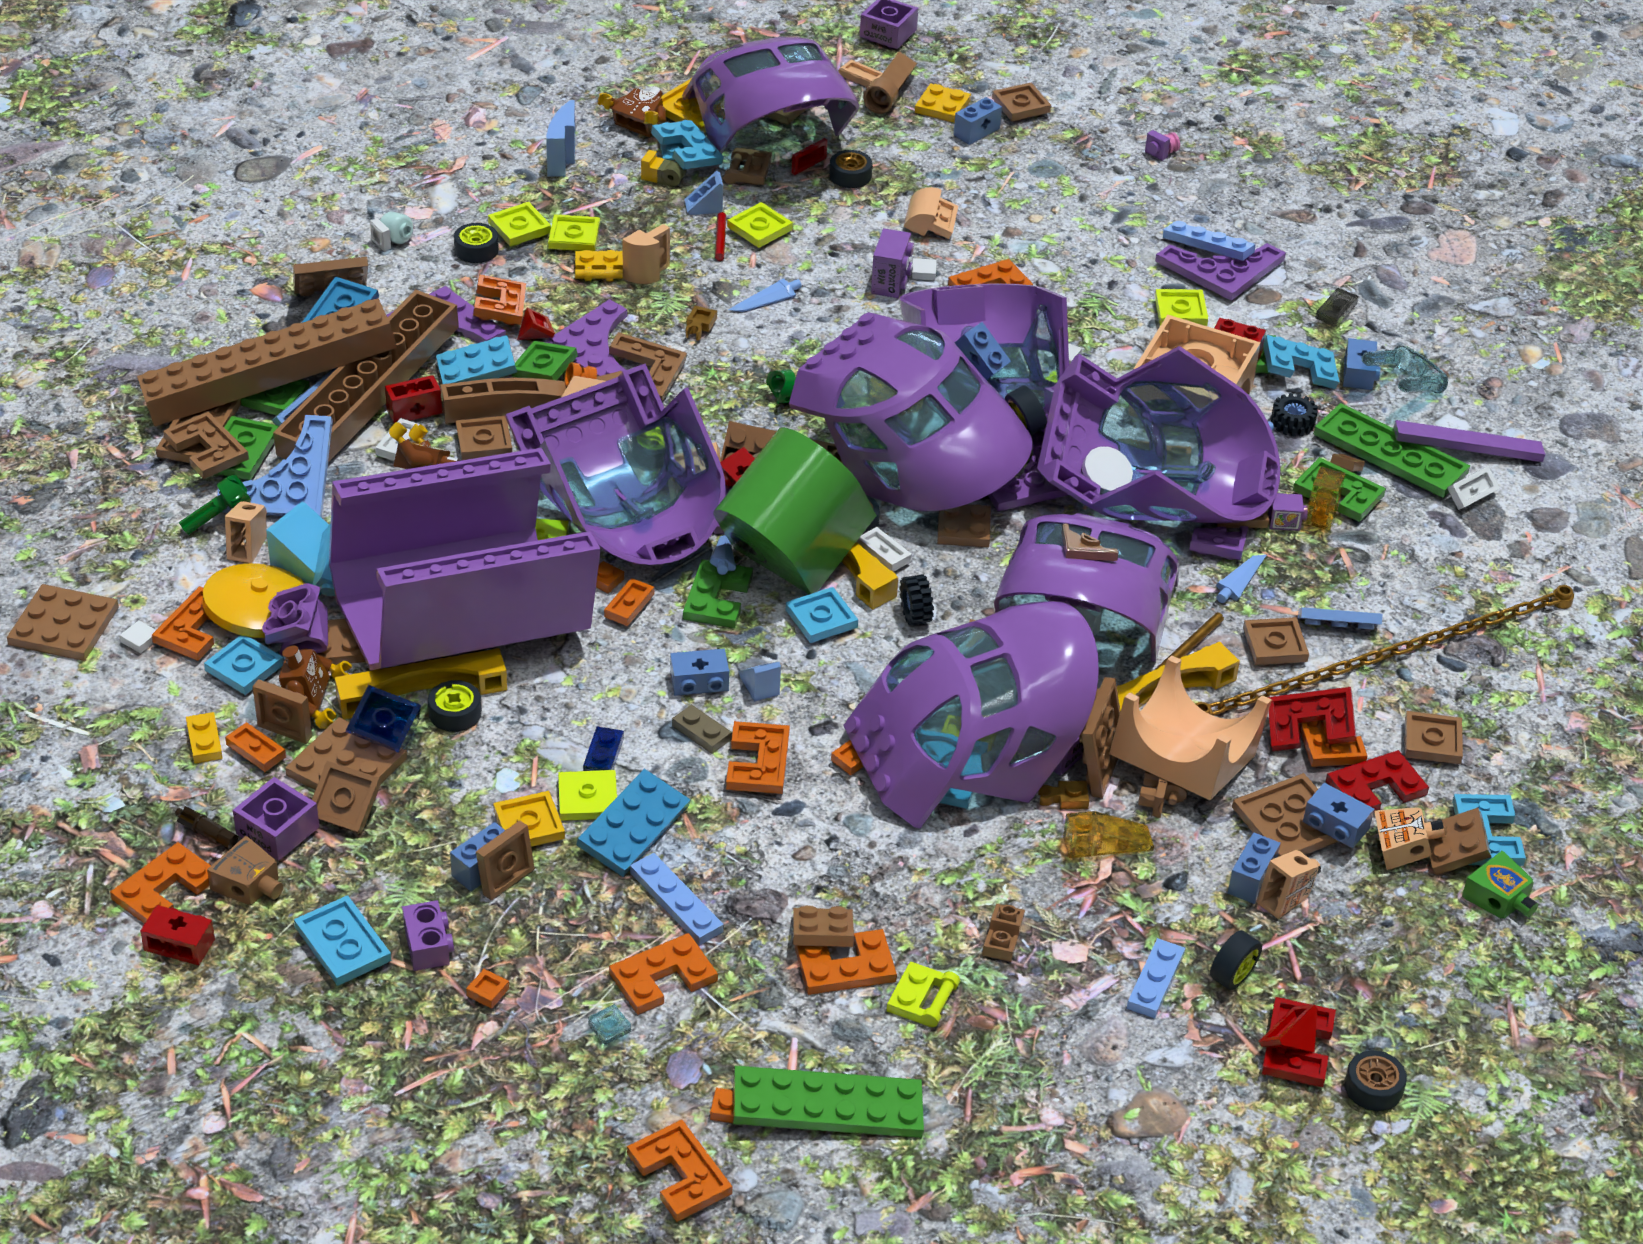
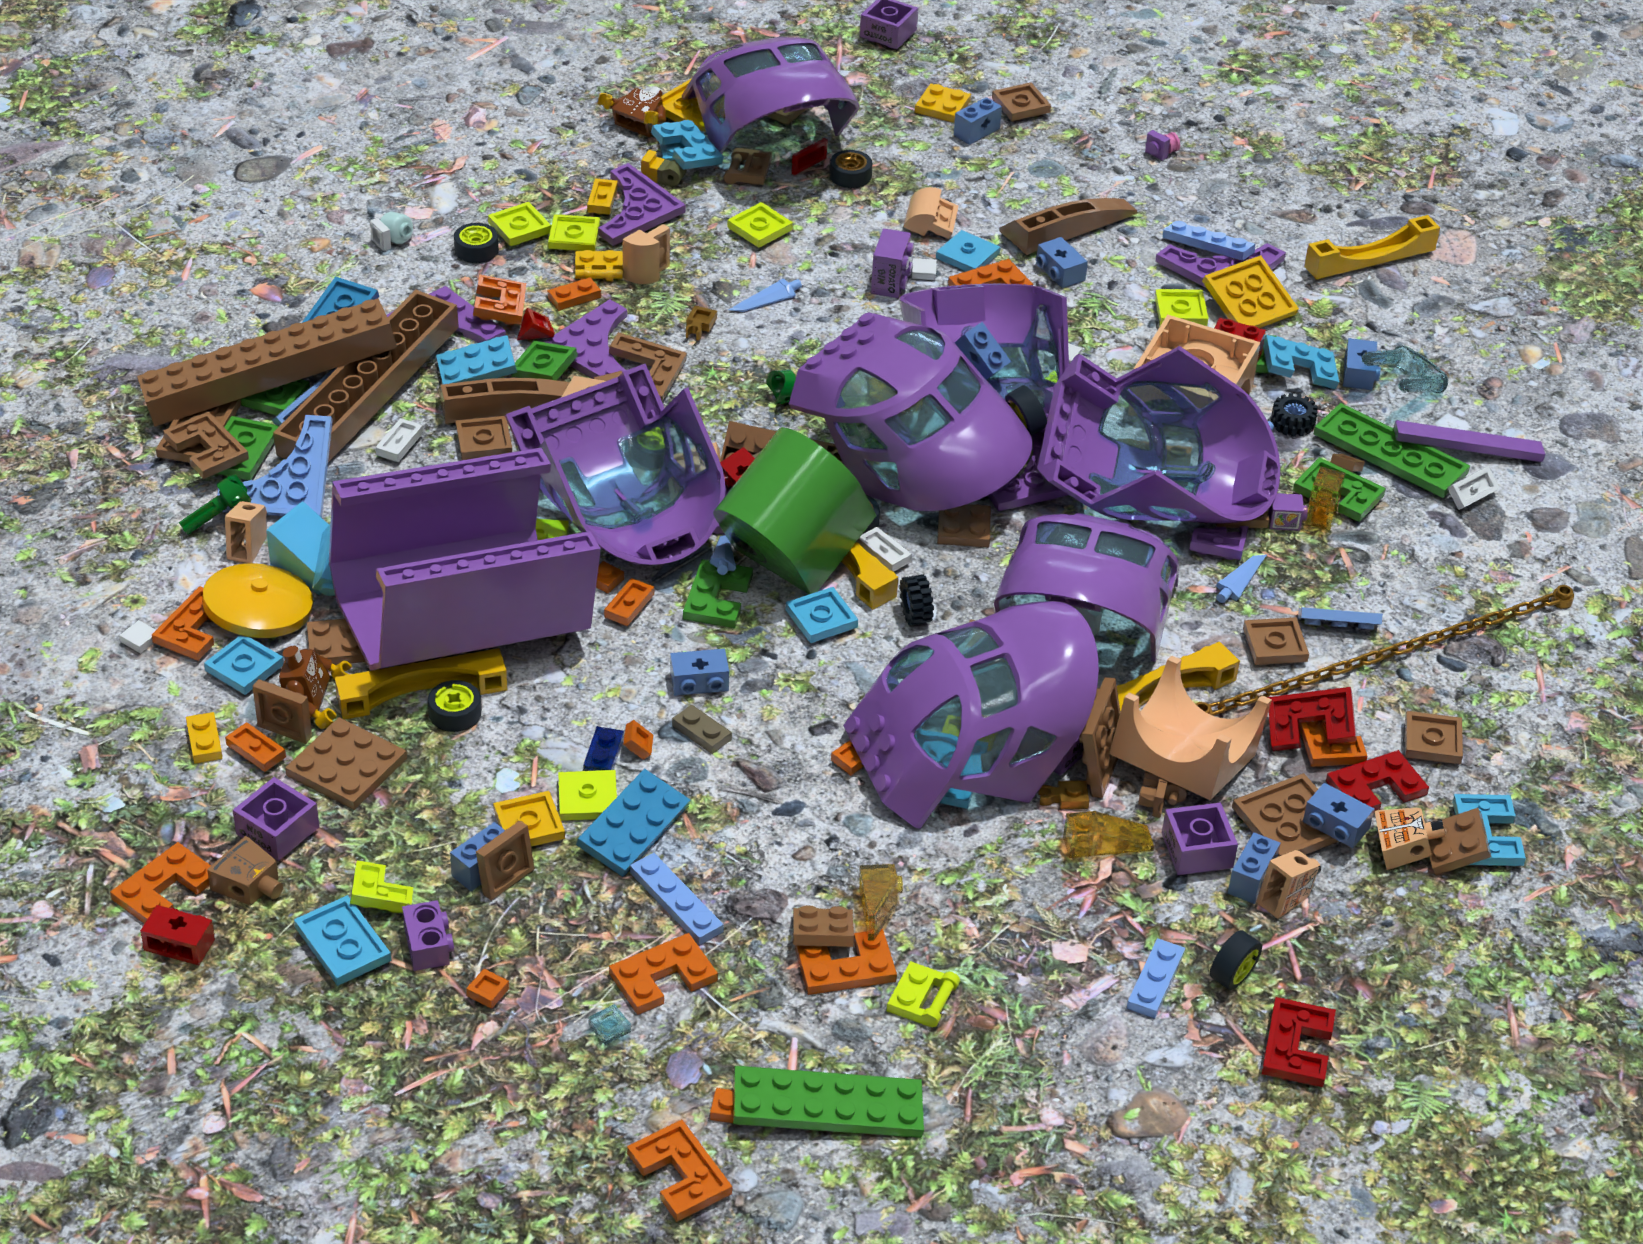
(63, 622): medium nougat plate -> none
(201, 824): dark brown piece -> none
(298, 619): medium lavender piece -> none
(318, 275): medium nougat plate -> none
(345, 796): medium nougat plate -> none
(372, 891): none -> neon yellow plate
(385, 719): clear blue slope -> none
(413, 399): red brick -> none
(416, 453): dark orange torso -> none
(561, 140): light blue slope -> none
(574, 293): none -> orange plate
(575, 369): orange wheel -> none
(602, 196): none -> yellow plate
(638, 739): none -> orange plate
(643, 208): none -> medium lavender plate
(706, 197): light blue slope -> none
(720, 236): red bar -> none
(762, 680): light blue slope -> none
(769, 771): orange plate -> none
(859, 73): light nougat tile -> none
(878, 895): none -> clear yellow slope
(884, 90): medium nougat beam -> none
(967, 251): none -> medium azure plate
(1003, 932): medium nougat slope -> none
(1061, 262): none -> medium blue brick
(1065, 221): none -> medium nougat wedge
(1085, 547): medium nougat tile -> none
(1107, 468): white tile -> none
(1196, 637): pearl gold bar -> none
(1199, 838): none -> medium lavender brick
(1250, 293): none -> yellow plate
(1294, 1030): red slope -> none
(1337, 307): clear smoke plate -> none
(1375, 1080): black wheel -> none
(1414, 238): none -> yellow arch
(1501, 887): bright green torso -> none

